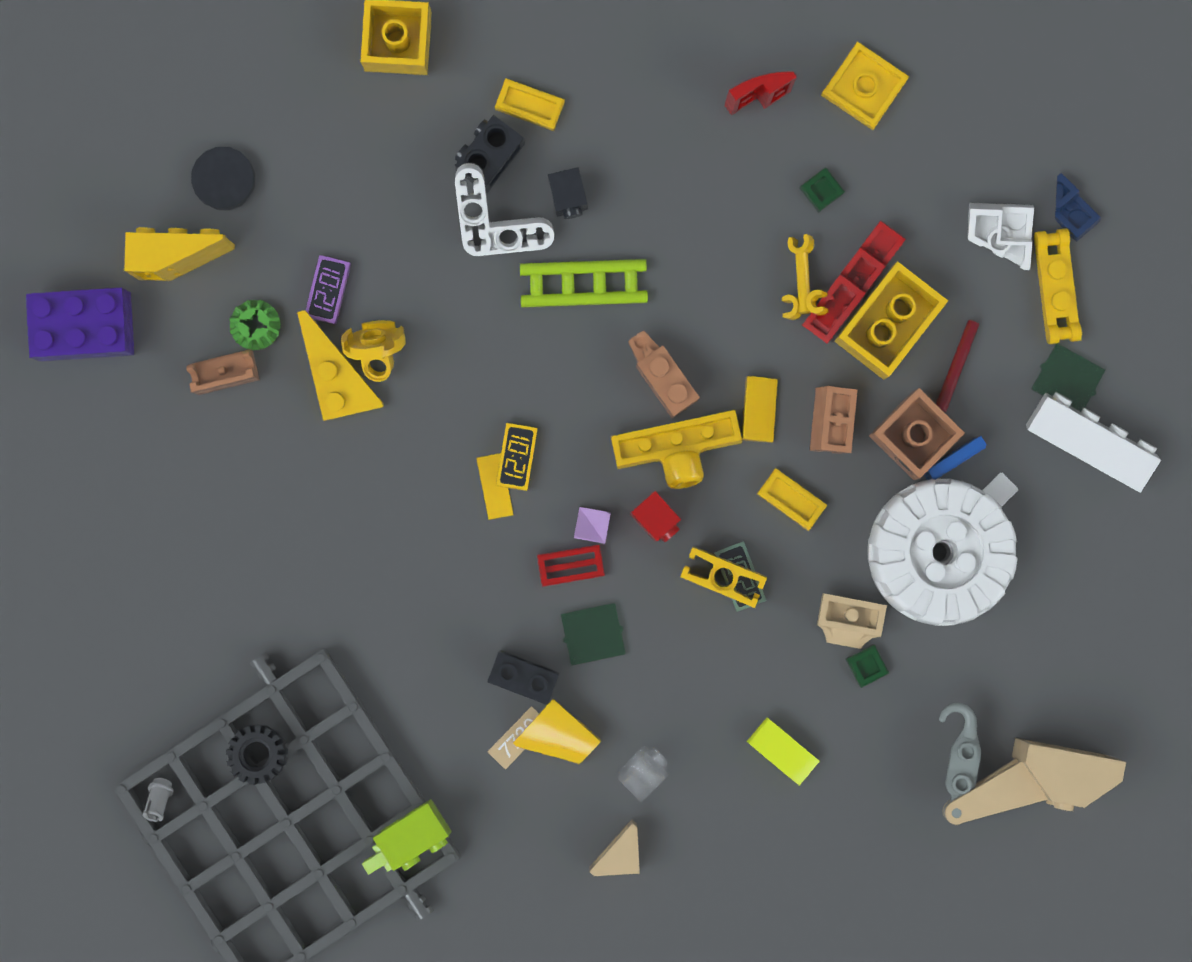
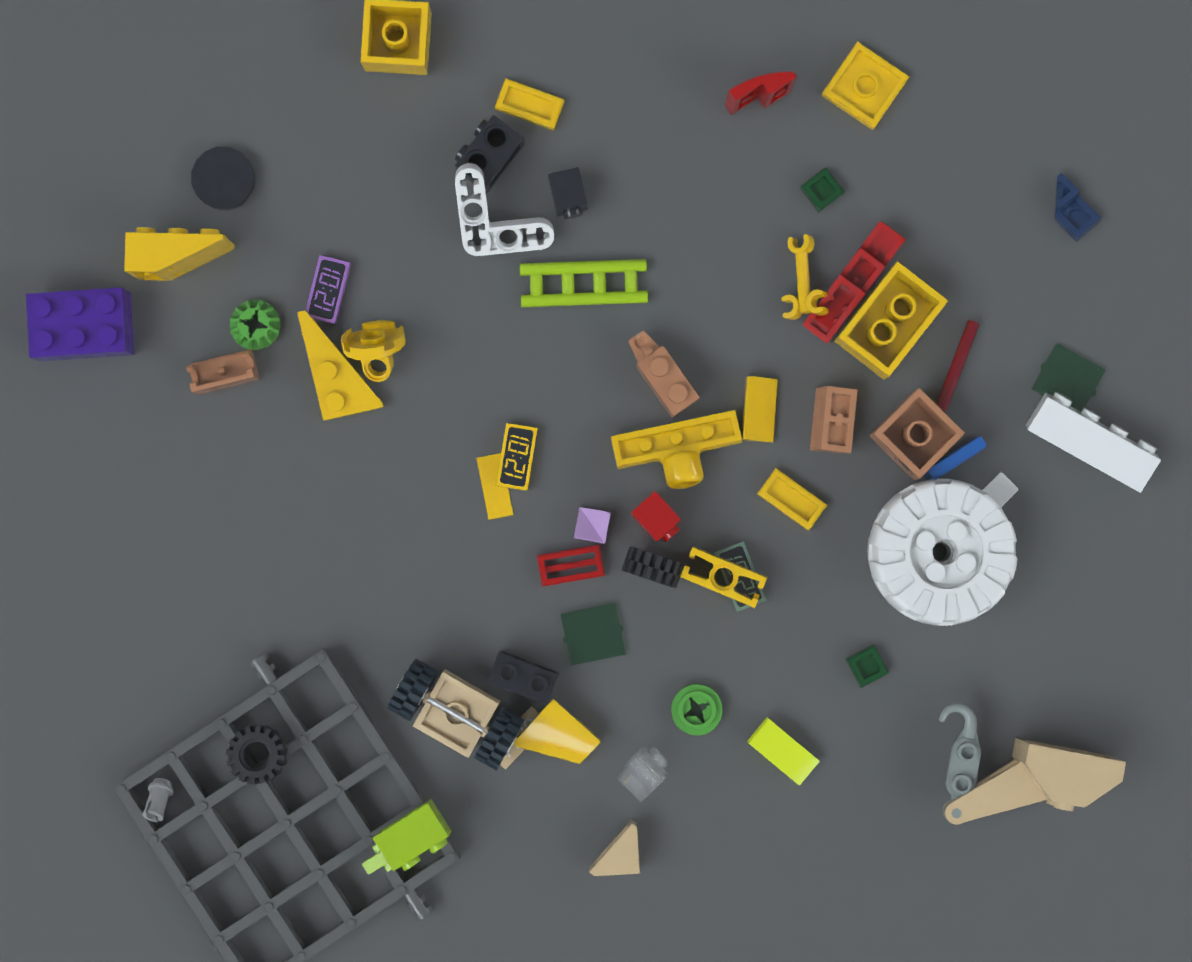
(455, 713): none -> plate
(652, 567): none -> black tyre
(711, 714): none -> bright green gear
(850, 620): tan slope -> none
(1003, 229): white slope -> none
(1057, 286): yellow plate -> none

